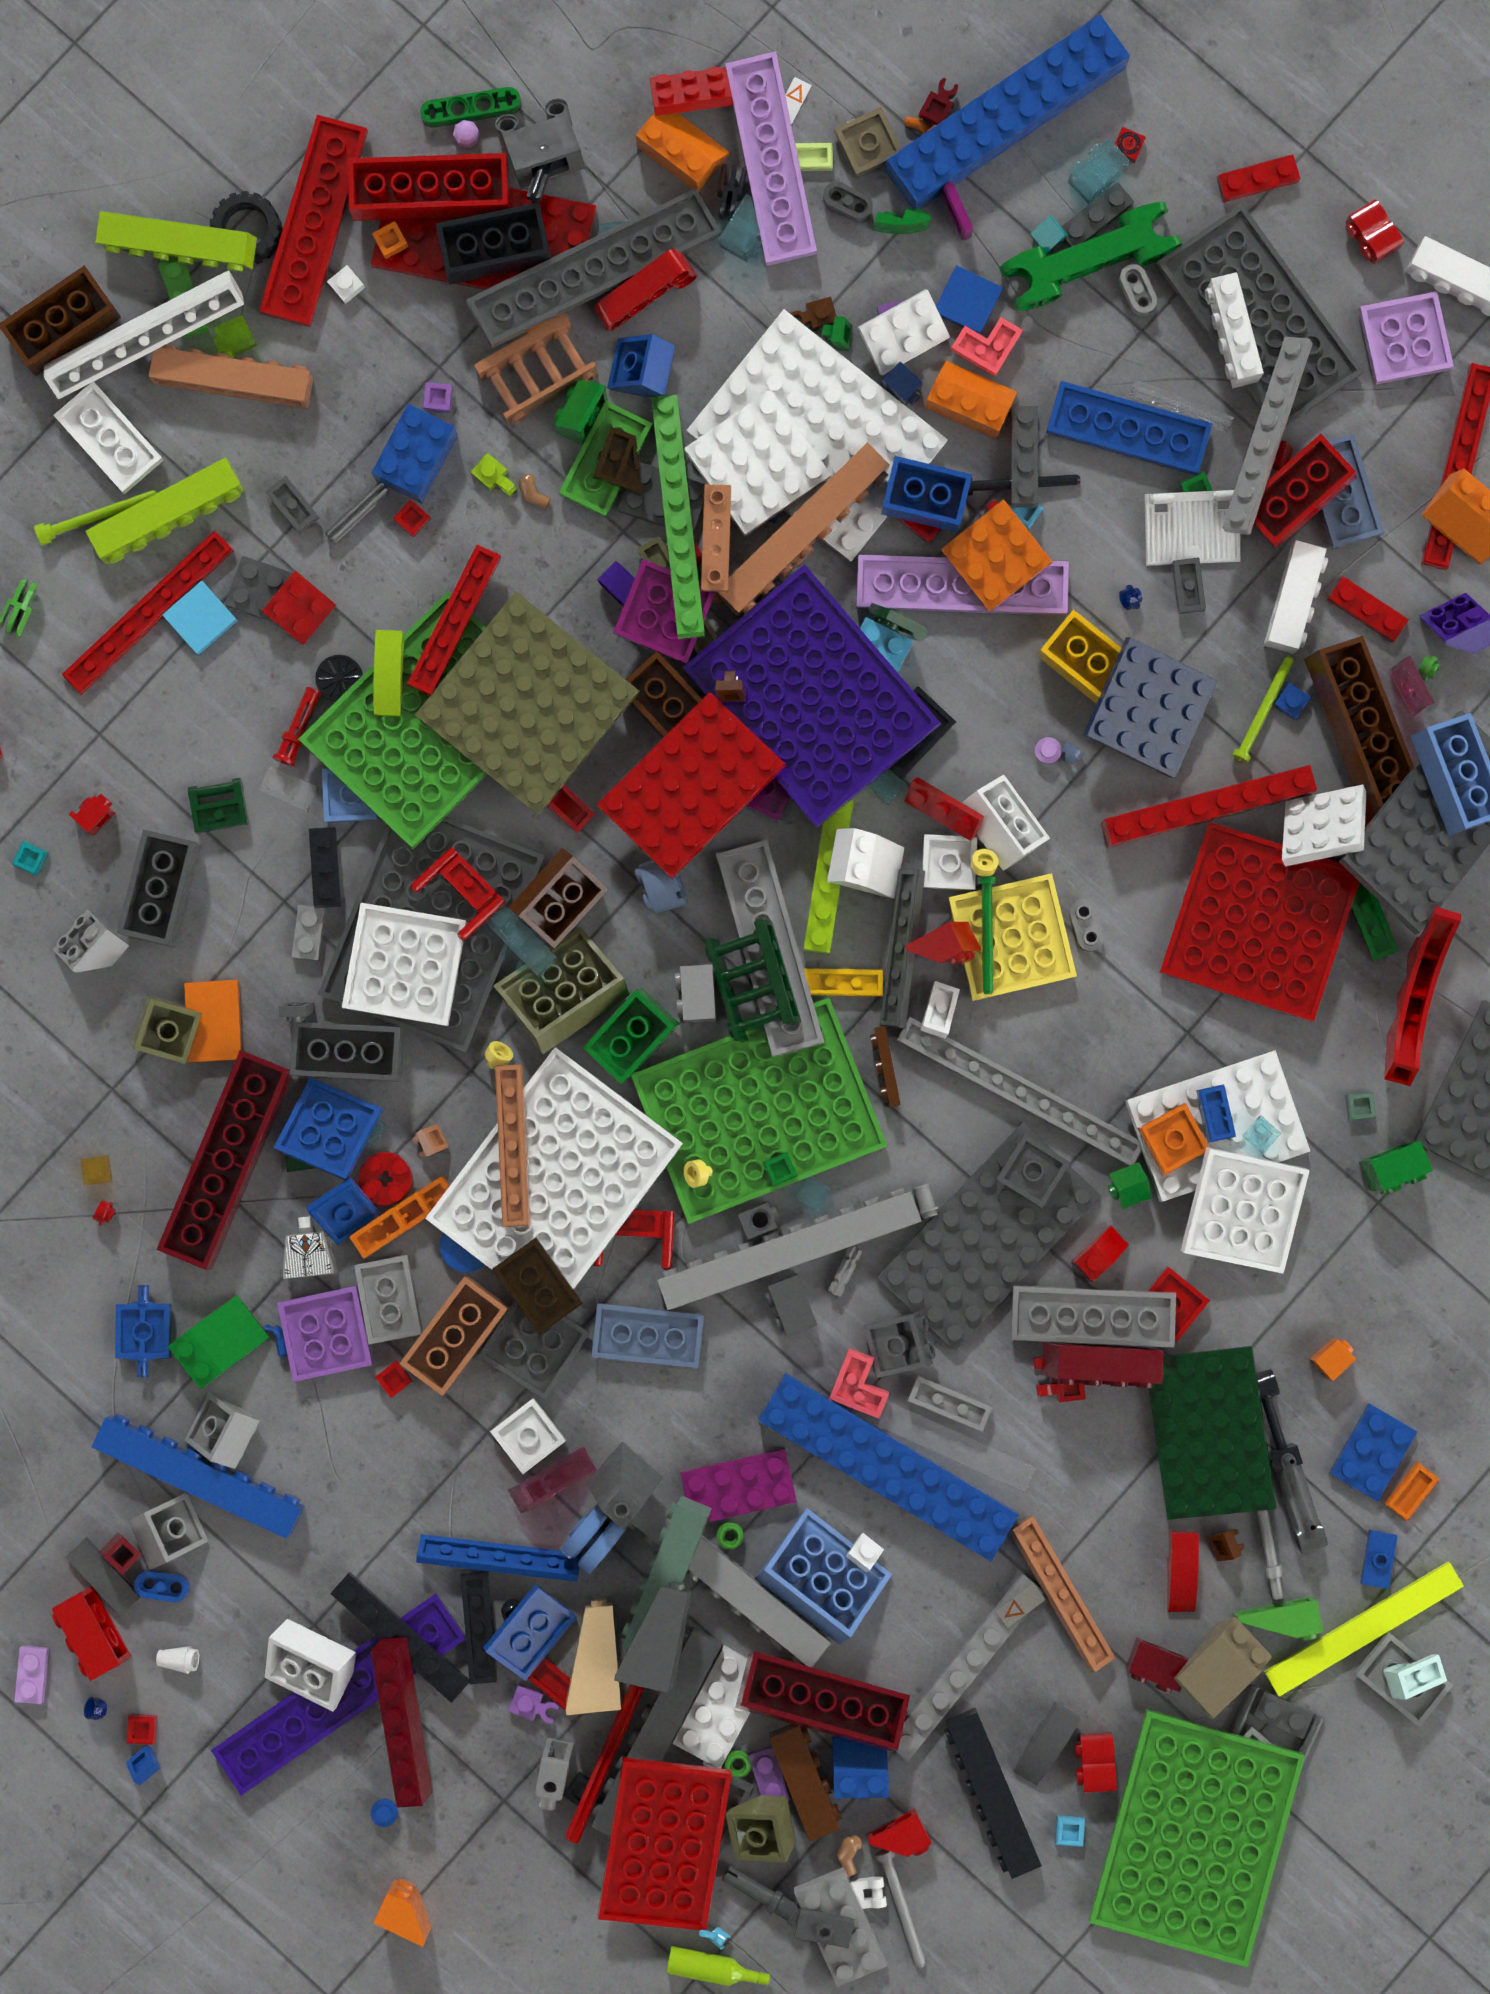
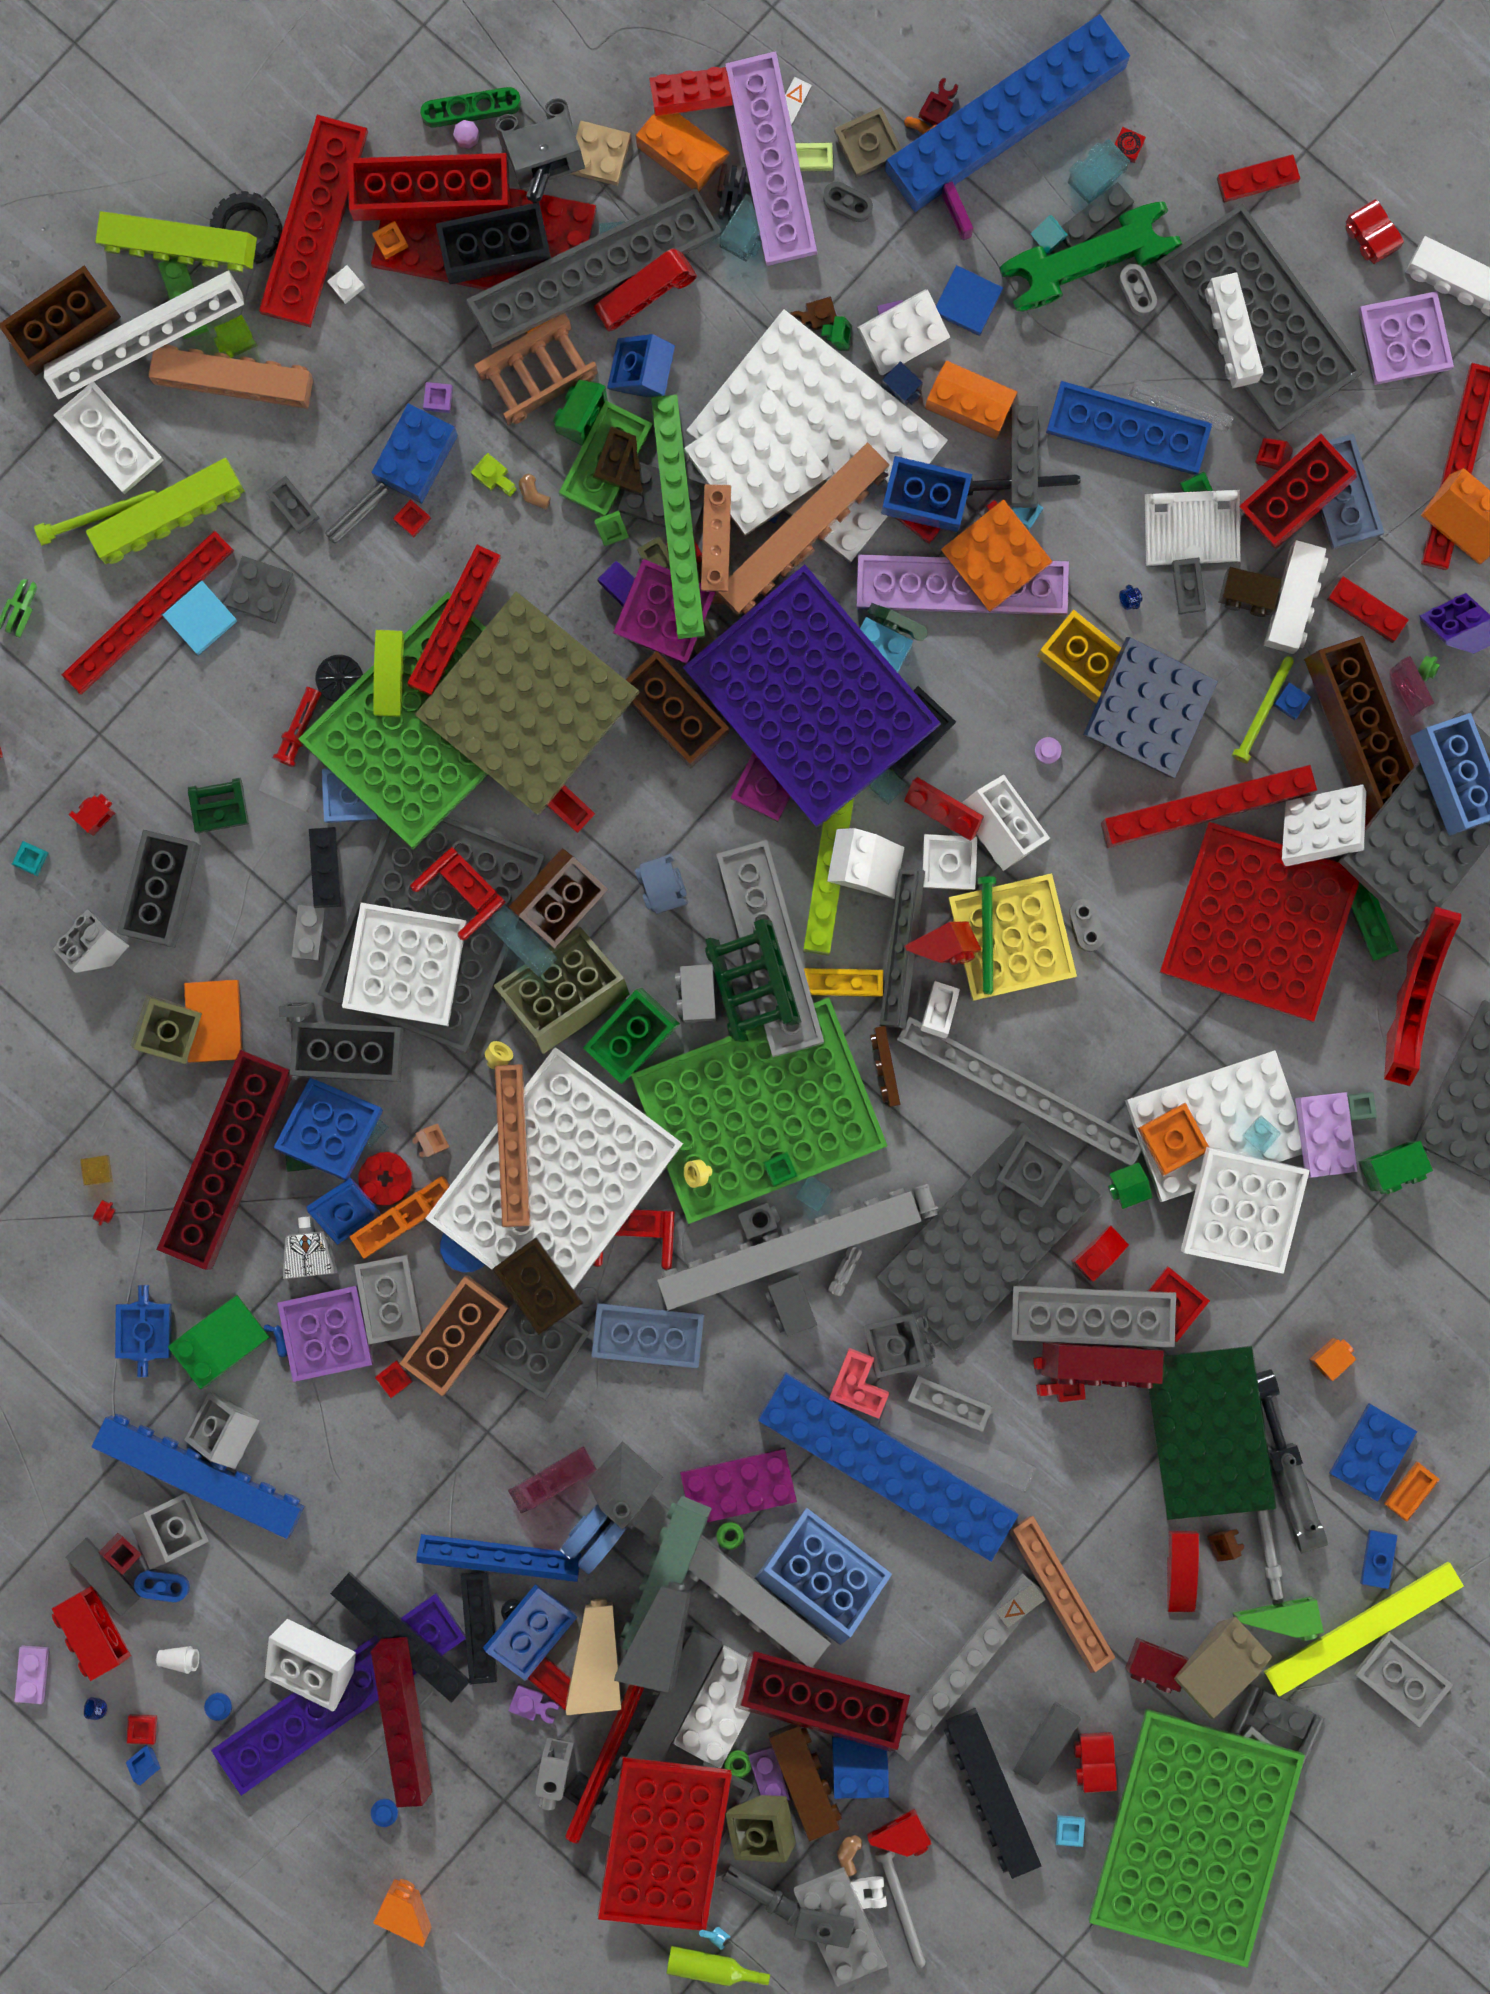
(218, 1706): none -> blue plate
(298, 607): red plate -> none
(528, 1436): white plate -> none
(602, 152): none -> tan plate
(611, 528): none -> bright green plate
(691, 785): red plate -> none
(731, 688): reddish brown tile -> none
(864, 1552): white plate -> none
(912, 222): green slope -> none
(984, 862): light yellow tile -> none
(987, 352): coral plate -> none
(1071, 753): sand blue hinge -> none
(1216, 1113): blue plate -> none
(1249, 592): none -> dark brown brick
(1267, 435): light grey plate -> none
(1326, 1134): none -> lavender plate
(1412, 1679): light aqua plate -> none

